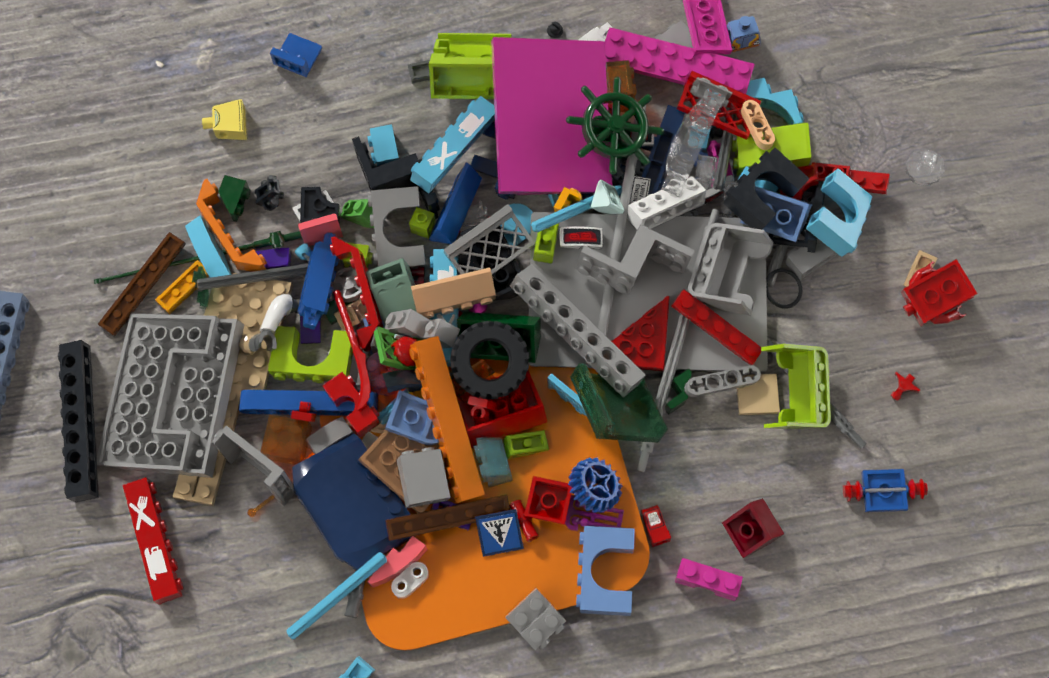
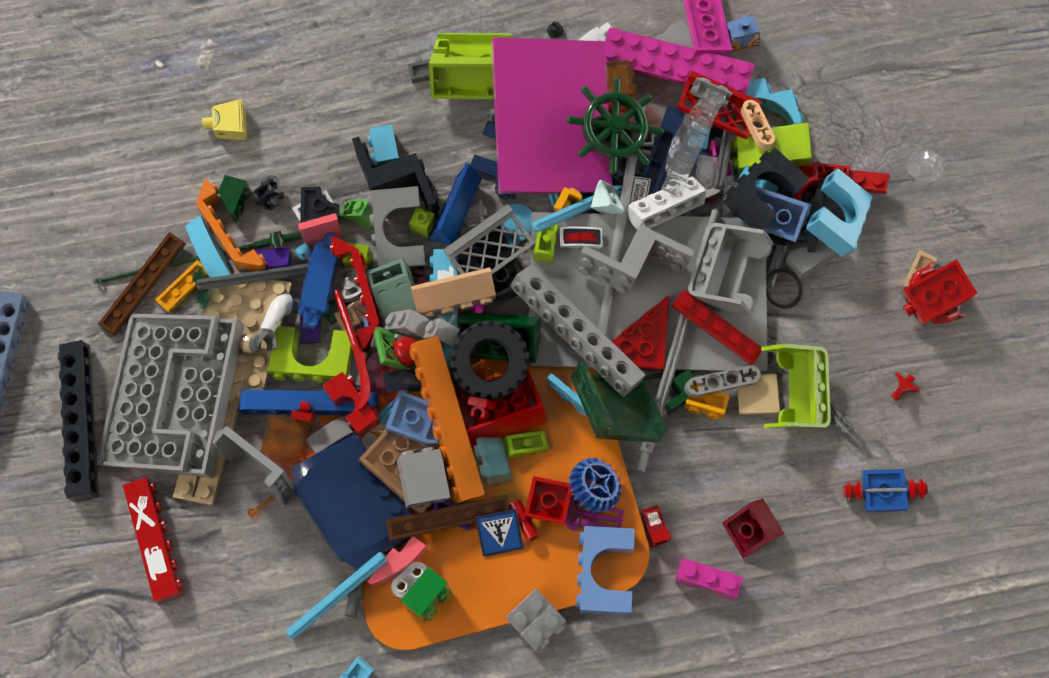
(296, 54): blue bracket -> none
(426, 595): none -> green brick
(453, 145): medium azure brick -> none
(712, 405): none -> light orange bracket

